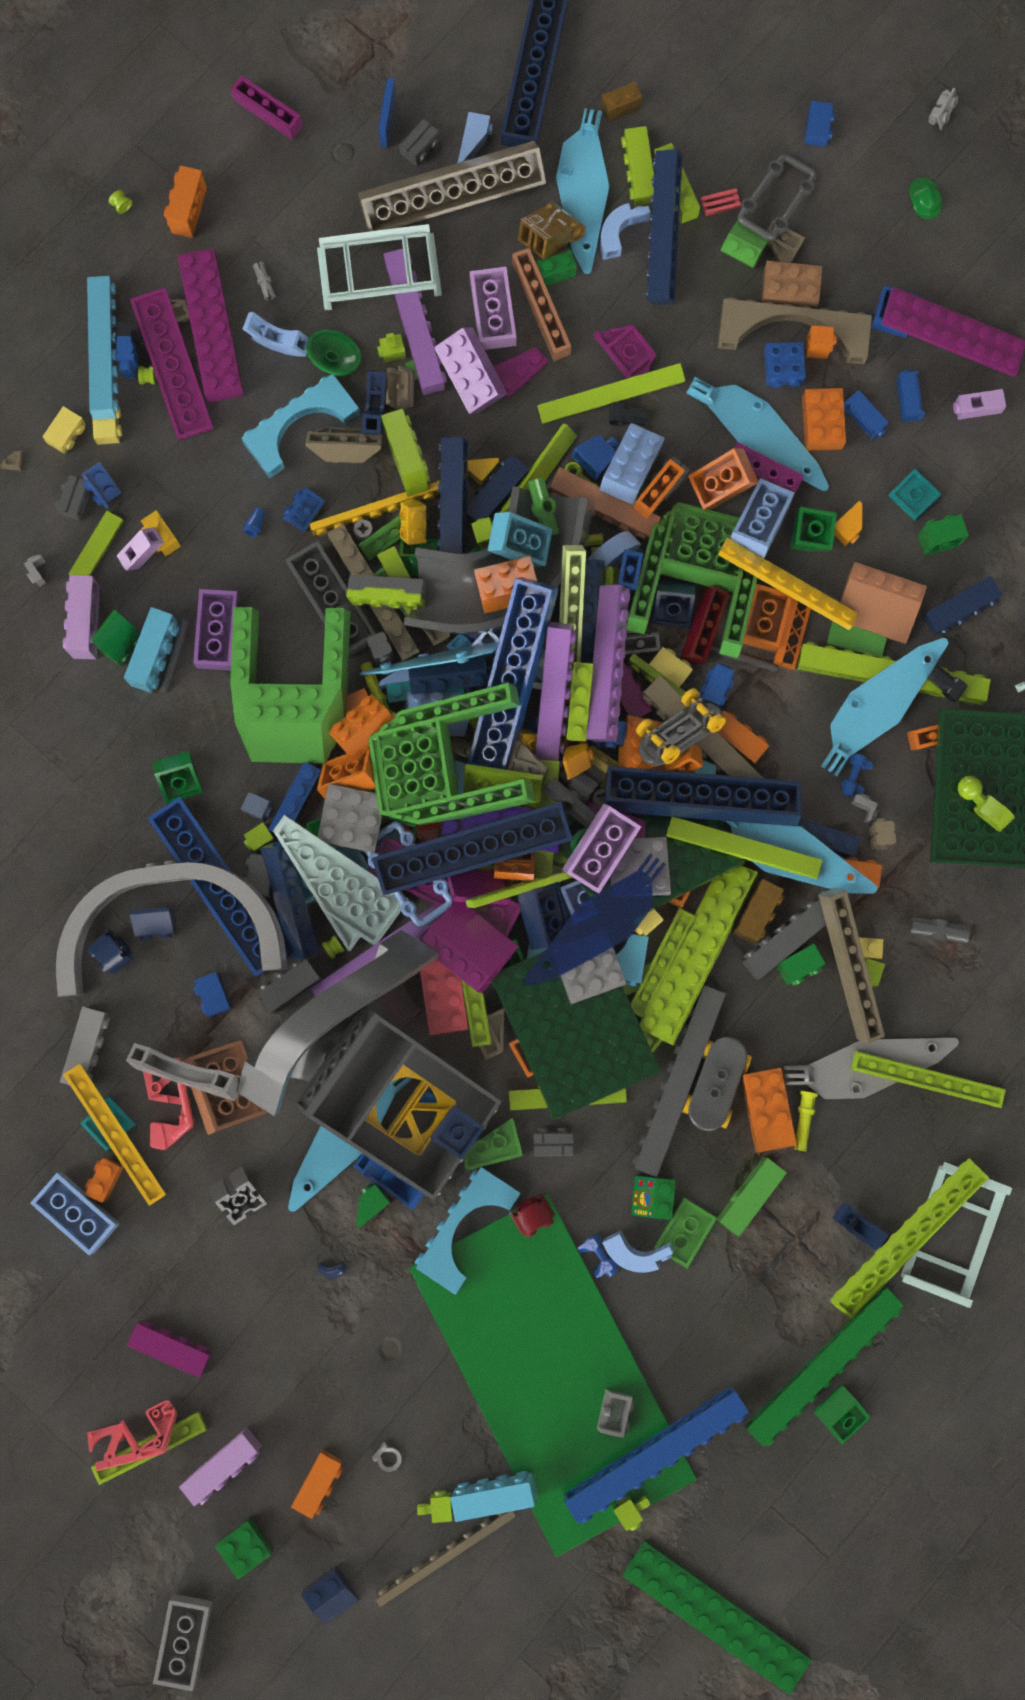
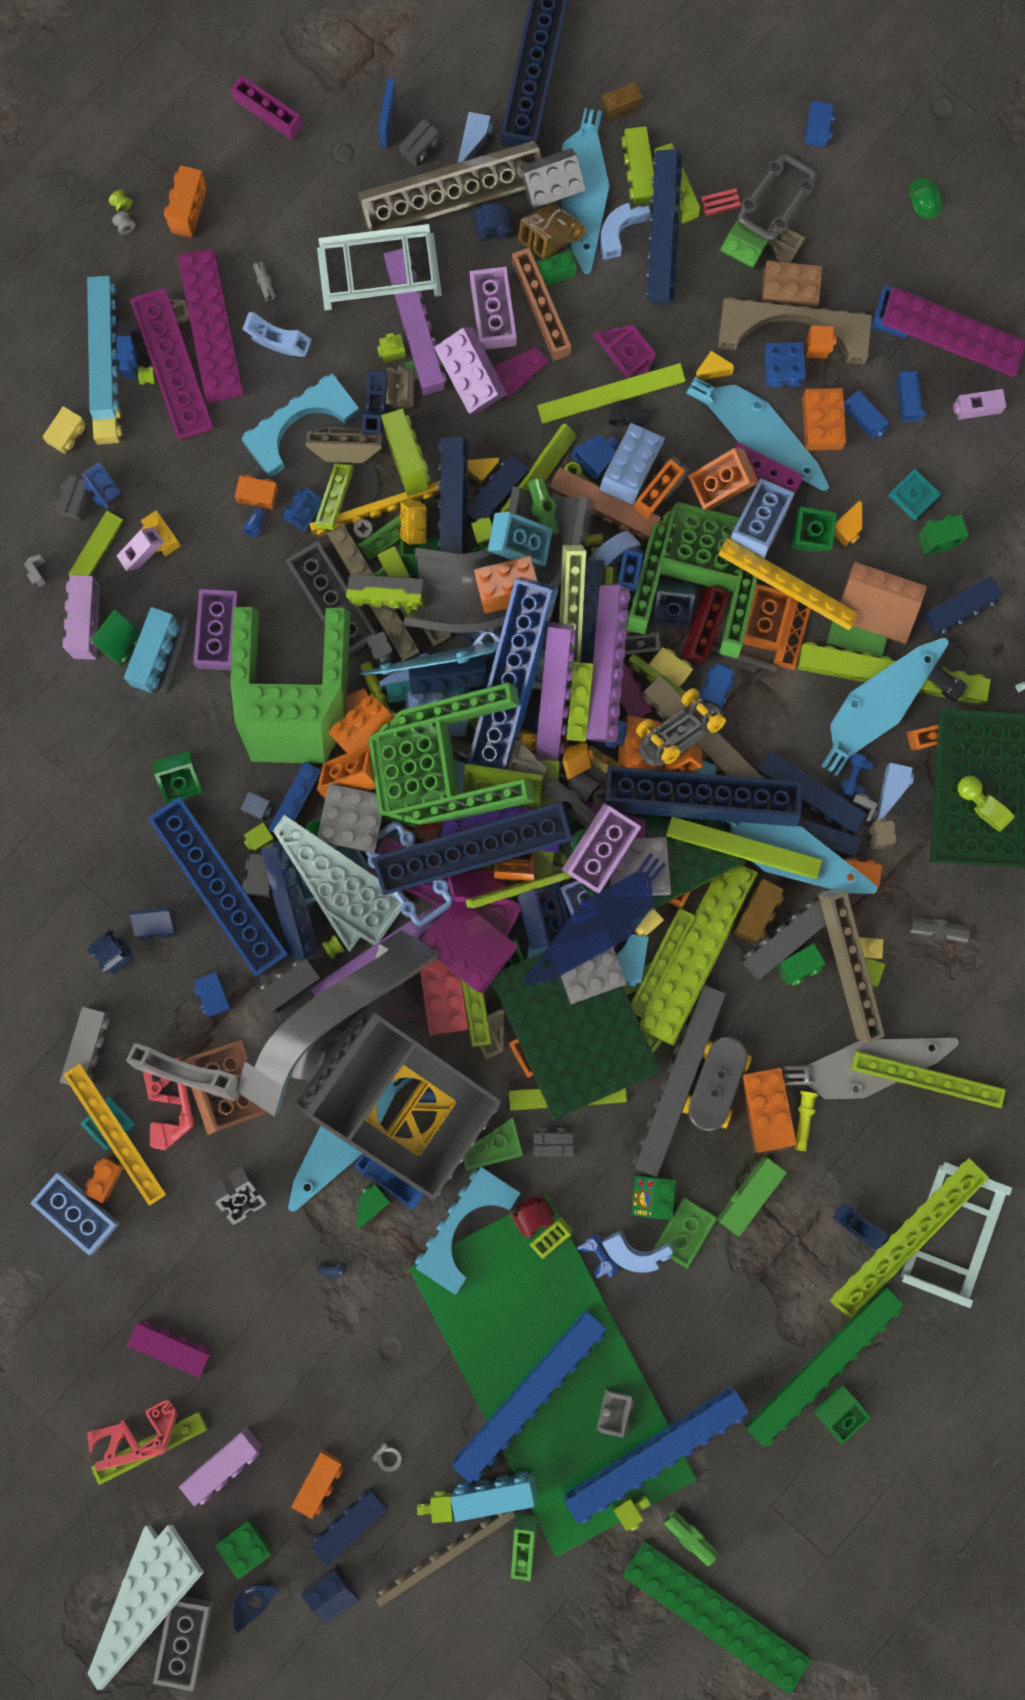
(13, 461): dark tan tile -> none
(79, 922): light grey arch -> none
(124, 223): none -> light grey wheel
(152, 1586): none -> light aqua wing
(242, 1612): none -> dark blue piece
(256, 492): none -> orange brick
(333, 352): green dish -> none
(334, 496): none -> lime tile
(349, 1526): none -> dark blue brick
(457, 1132): dark blue plate -> none
(459, 642): dark azure plate -> none
(492, 221): none -> dark blue brick
(523, 1546): none -> bright green slope
(528, 1395): none -> blue brick
(547, 1232): none -> lime slope
(552, 178): none -> brick
(691, 1538): none -> bright green piece
(714, 367): none -> yellow slope
(743, 739): orange brick -> none
(814, 794): none -> dark blue brick
(895, 782): none -> light blue slope
(947, 101): light grey hinge -> none

